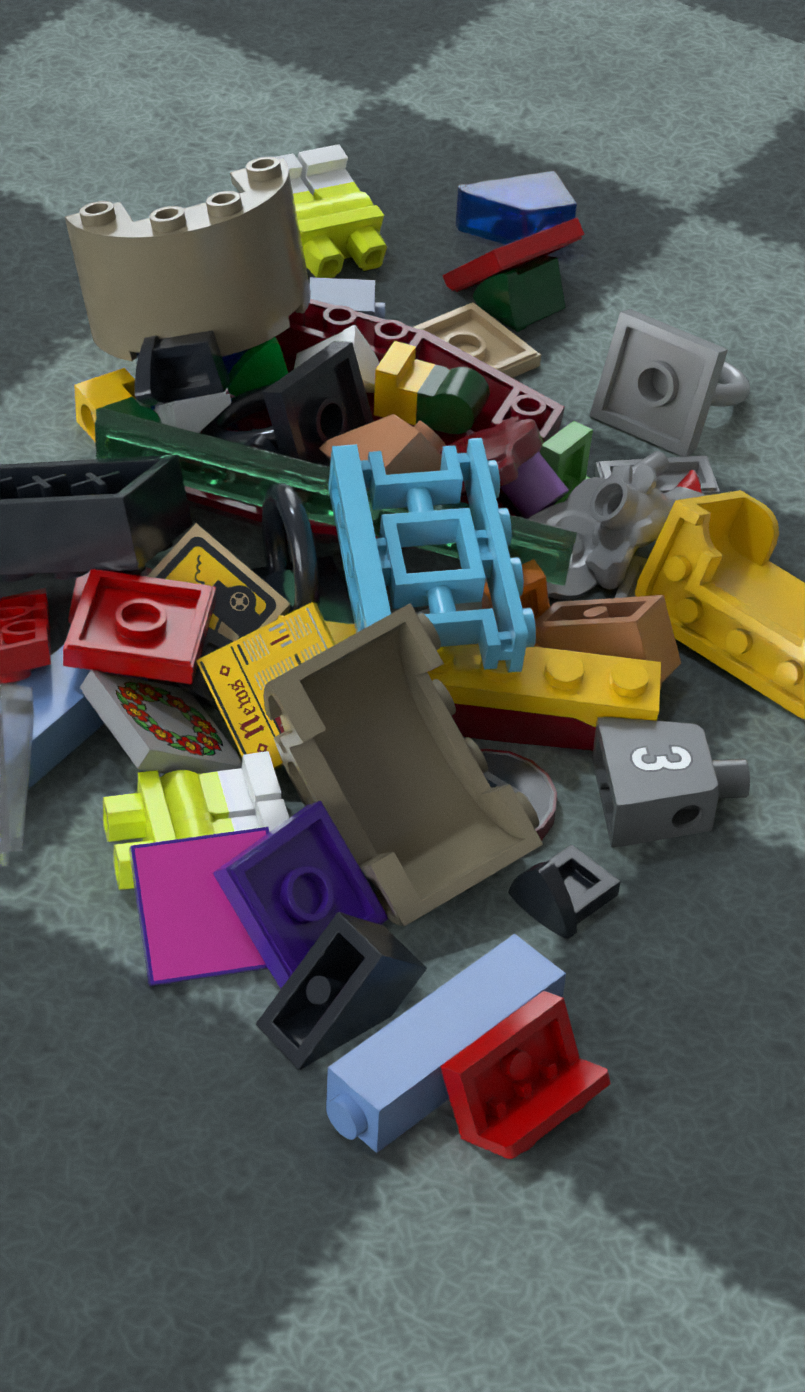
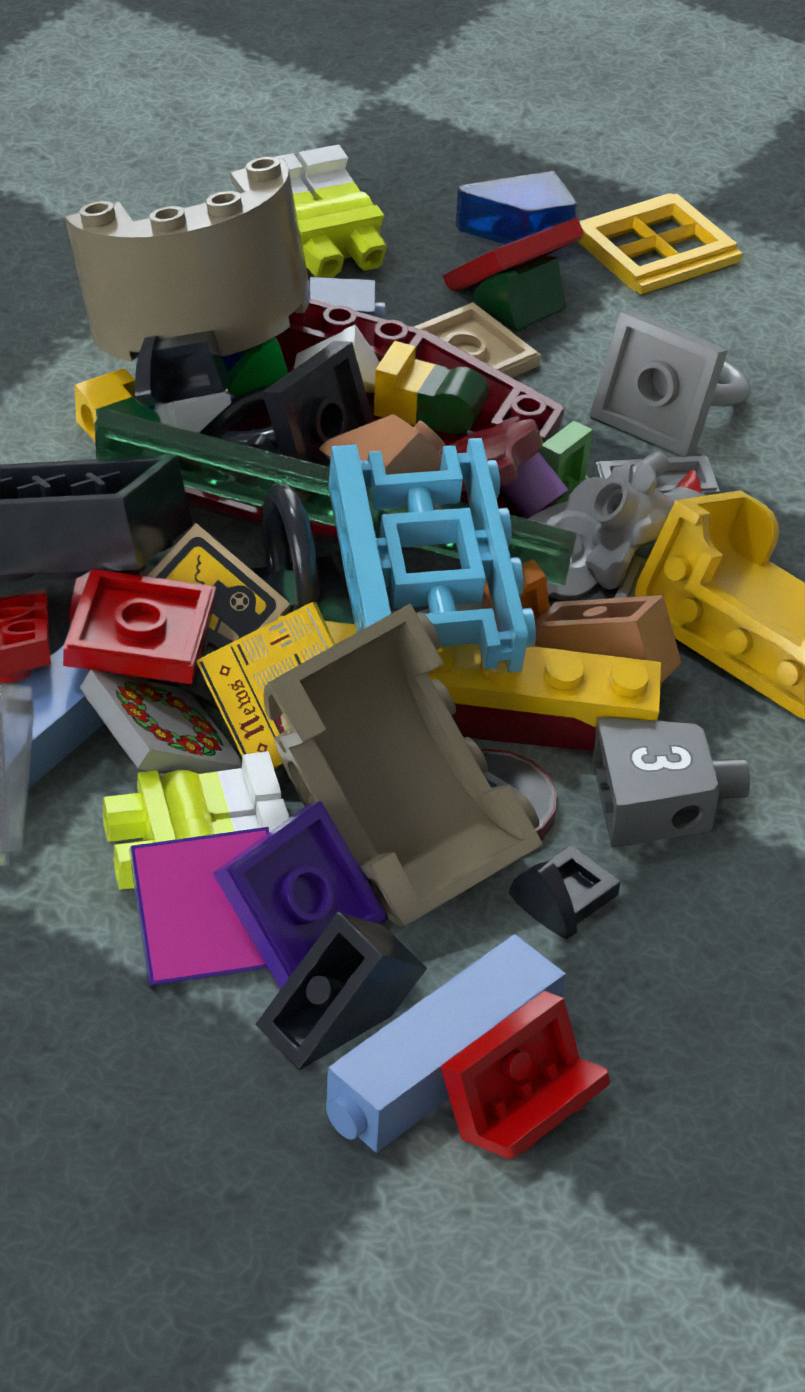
(716, 253): none -> yellow piece

